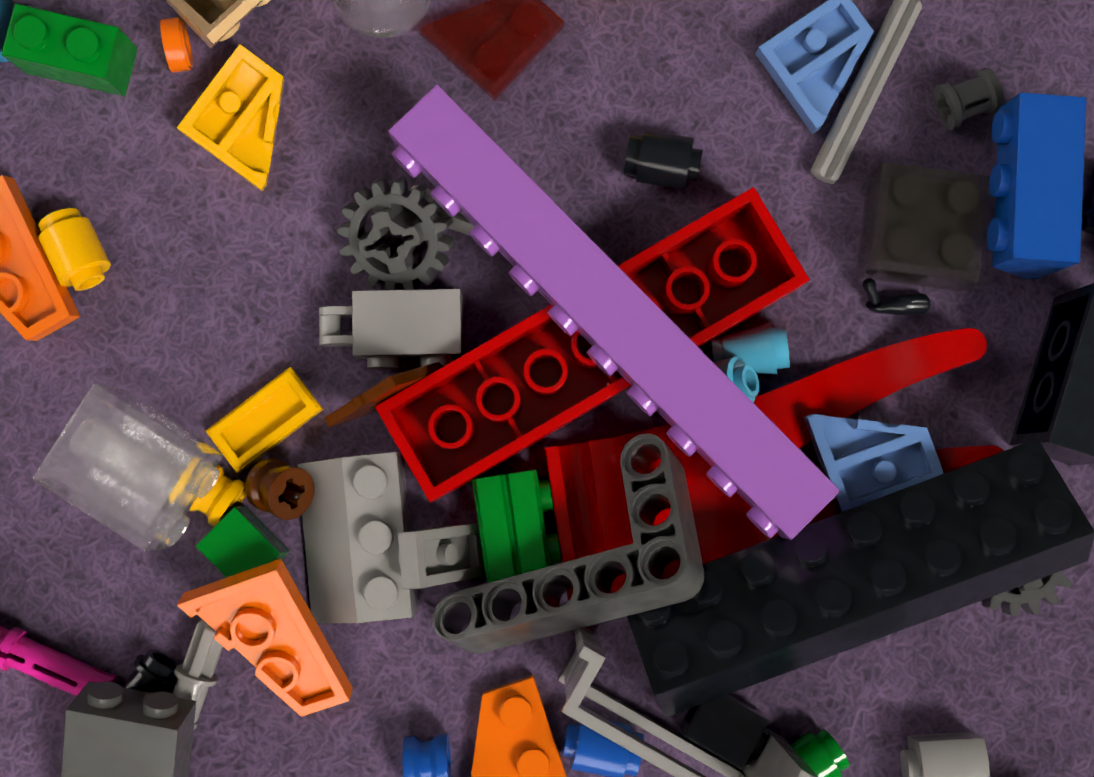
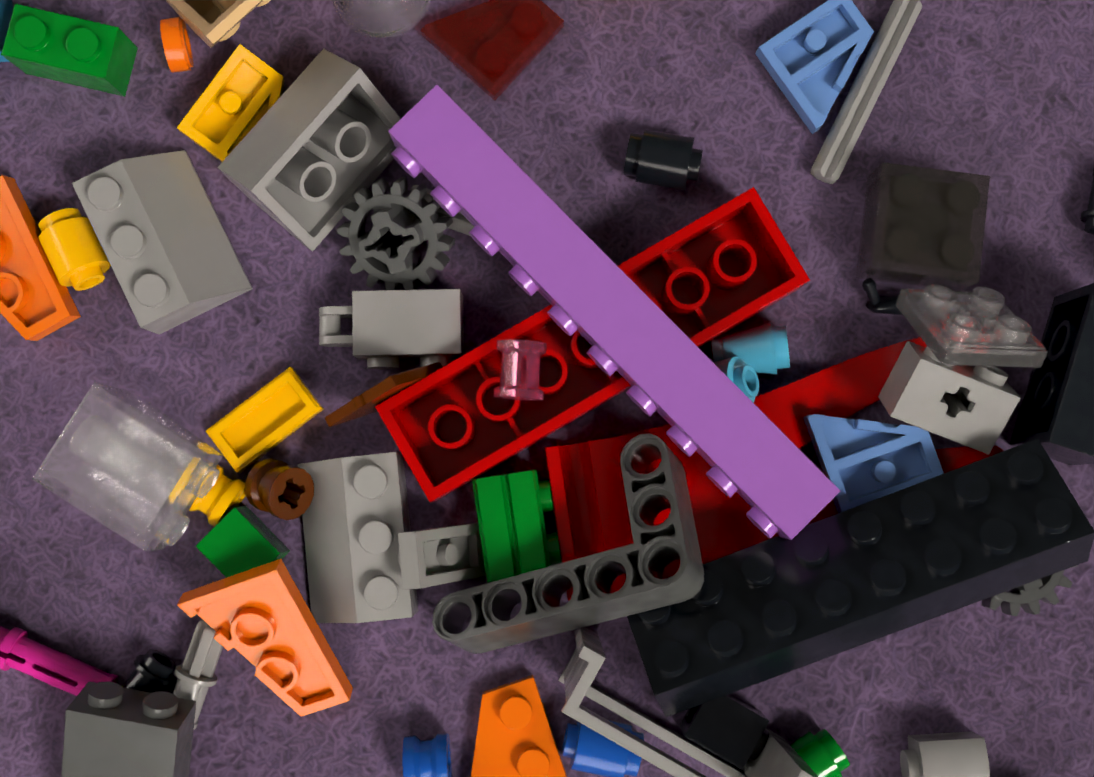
(162, 238): none -> light grey slope
(315, 148): none -> light grey slope
(520, 370): none -> clear pink bush
(949, 400): none -> light grey brick
(968, 98): dark grey bush -> none
(970, 327): none -> clear tile
(1037, 184): blue slope -> none

